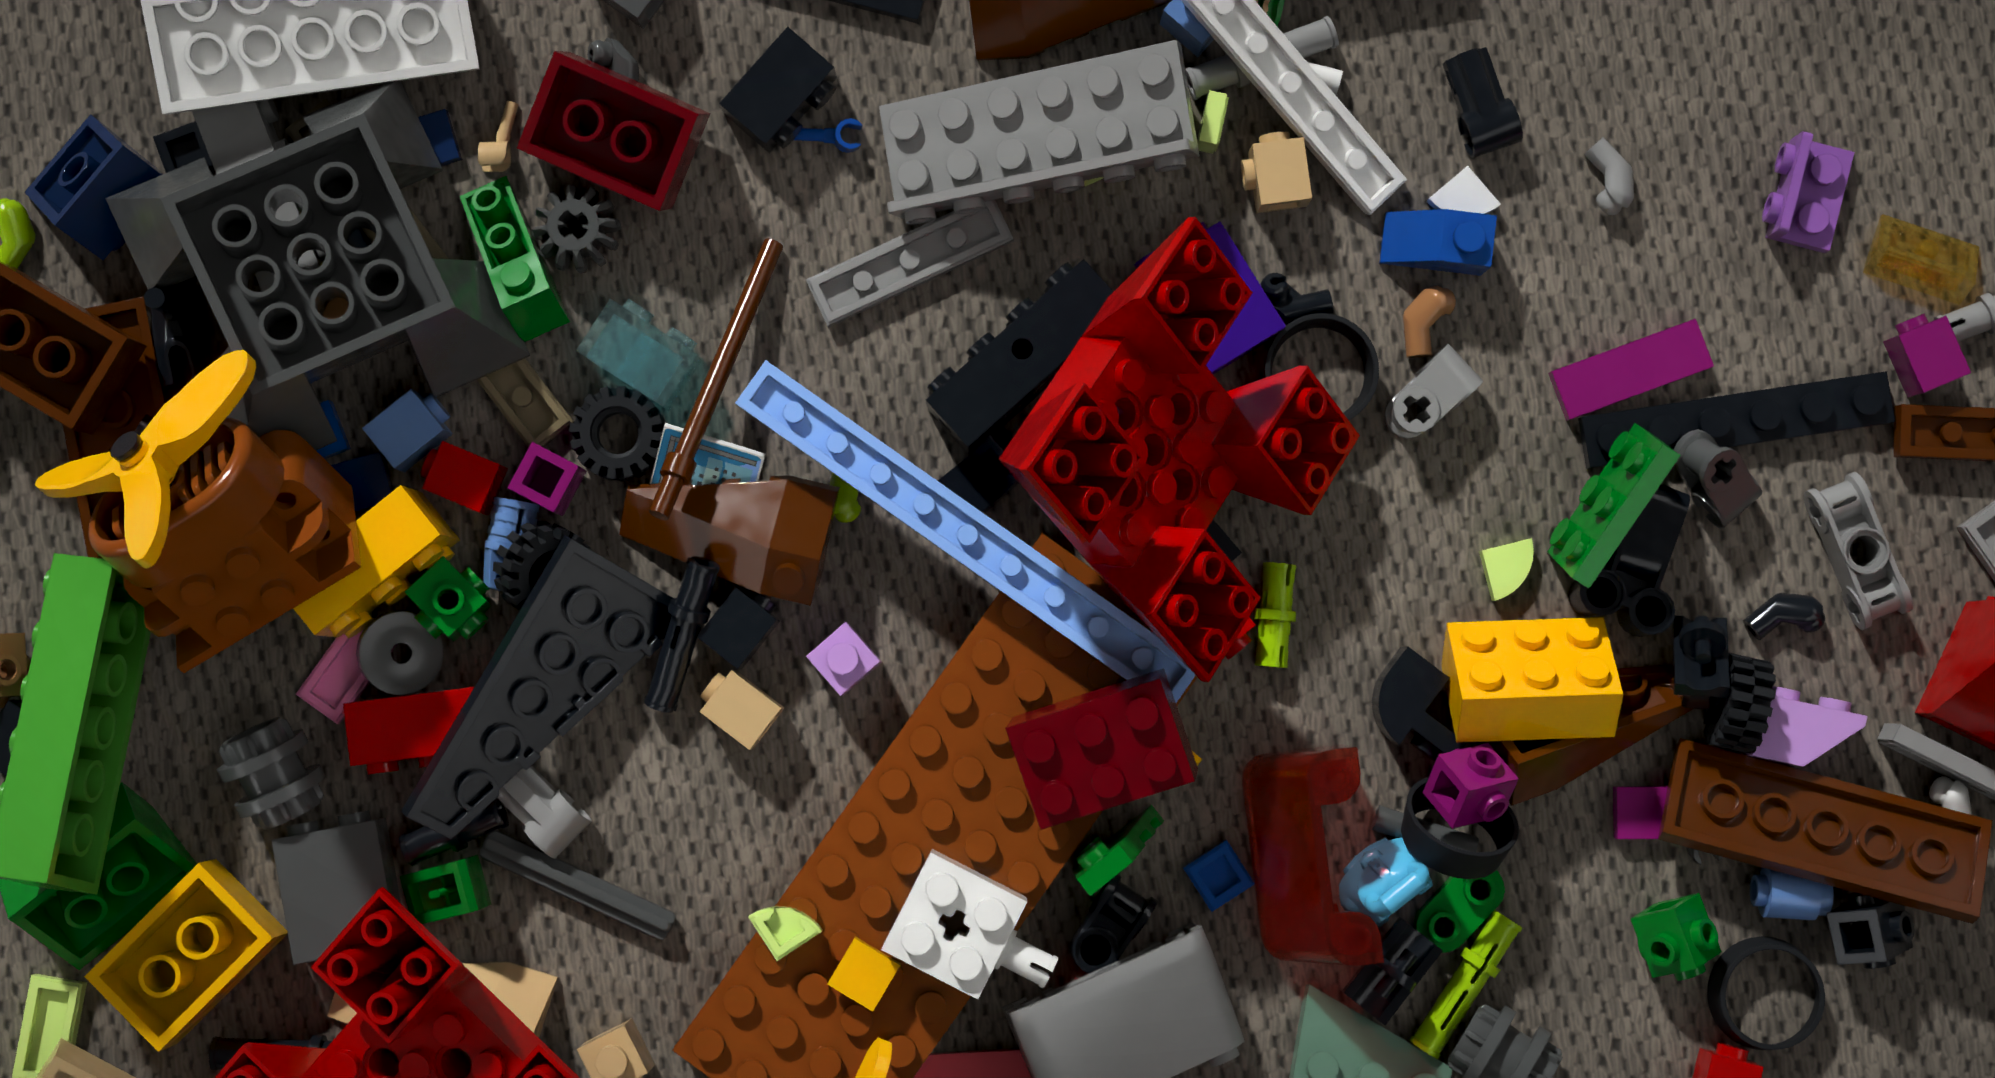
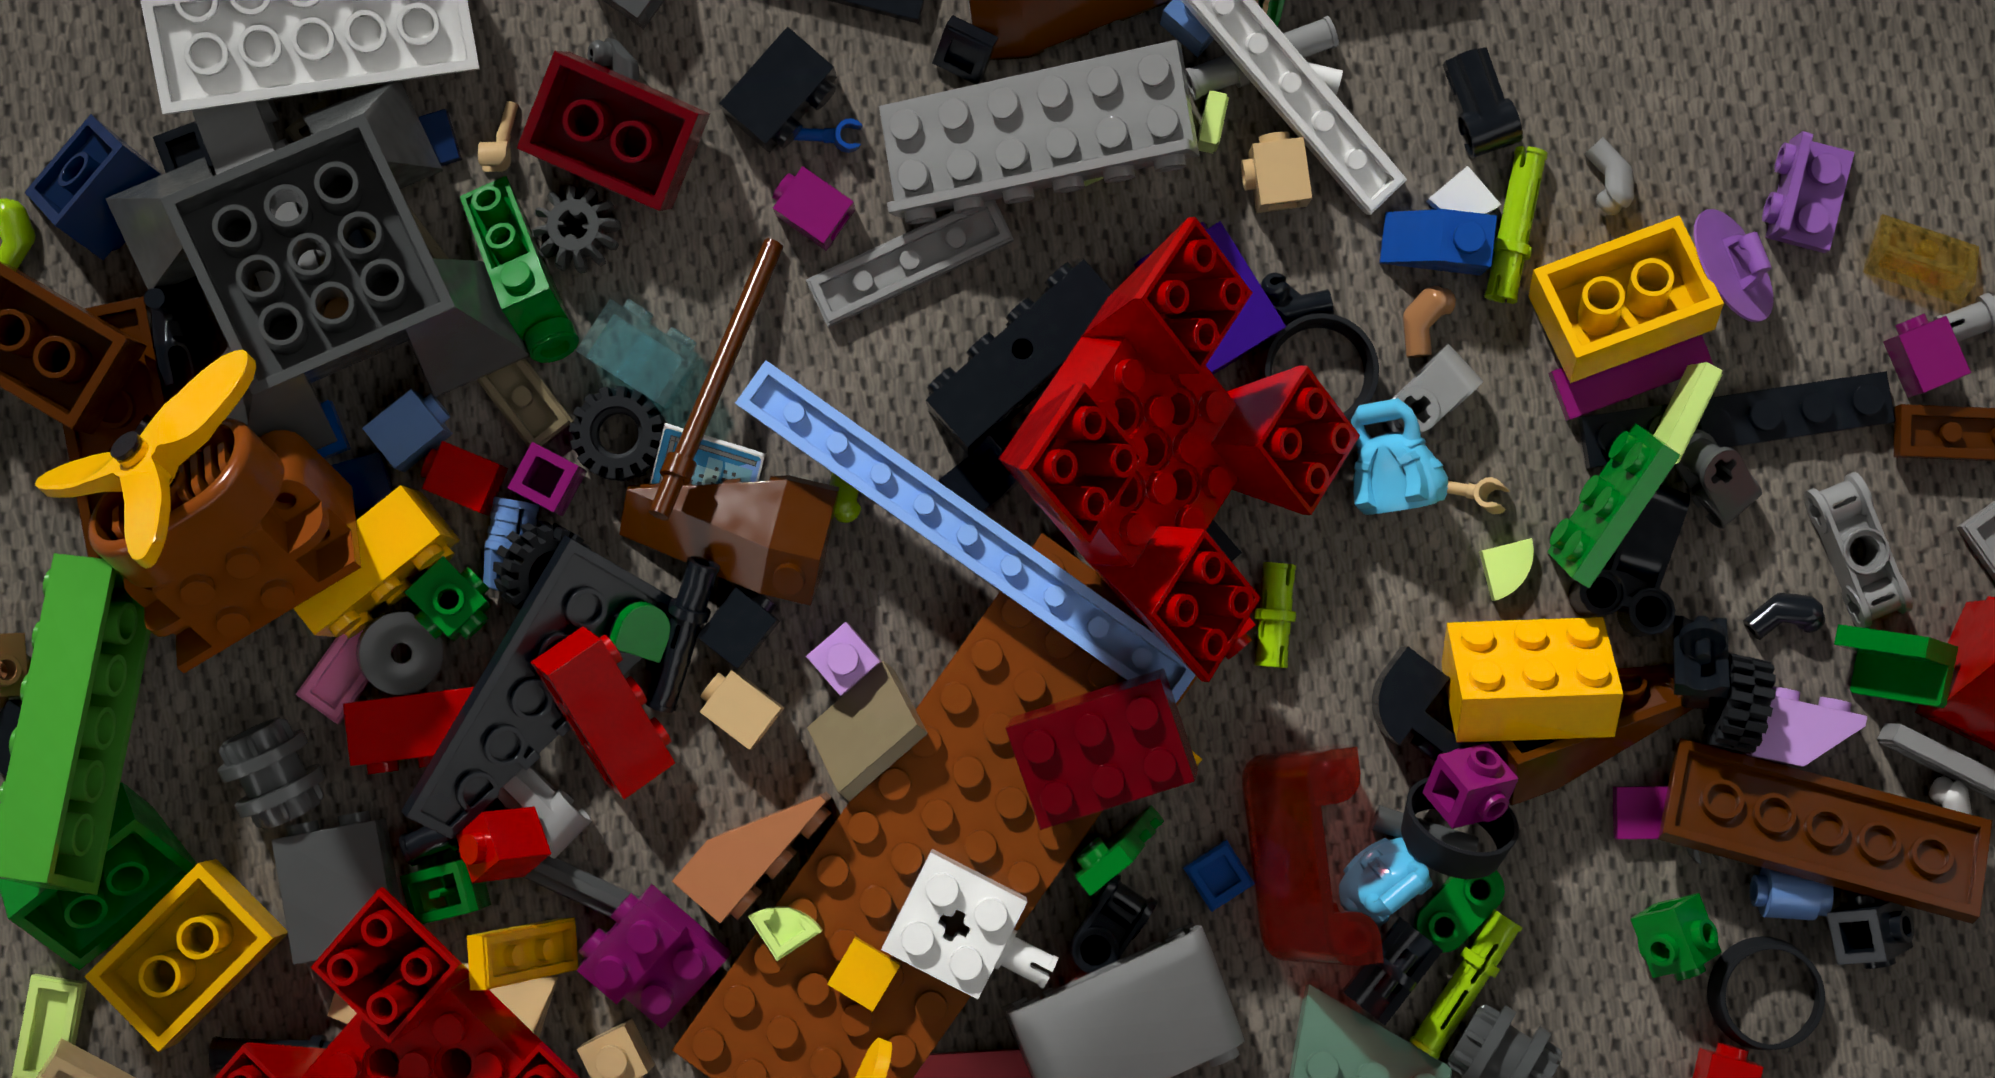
(503, 844): none -> red brick
(522, 953): none -> yellow tile
(551, 340): none -> green tile
(605, 711): none -> red brick
(641, 631): none -> green tile
(652, 956): none -> magenta plate
(731, 864): none -> nougat slope
(812, 207): none -> magenta brick
(866, 730): none -> dark tan tile
(965, 50): none -> black tile
(1395, 467): none -> medium azure piece
(1480, 492): none -> tan hand
(1512, 245): none -> lime pin
(1624, 299): none -> yellow brick
(1688, 405): none -> yellowish green tile
(1734, 264): none -> medium lavender shield
(1899, 665): none -> green panel

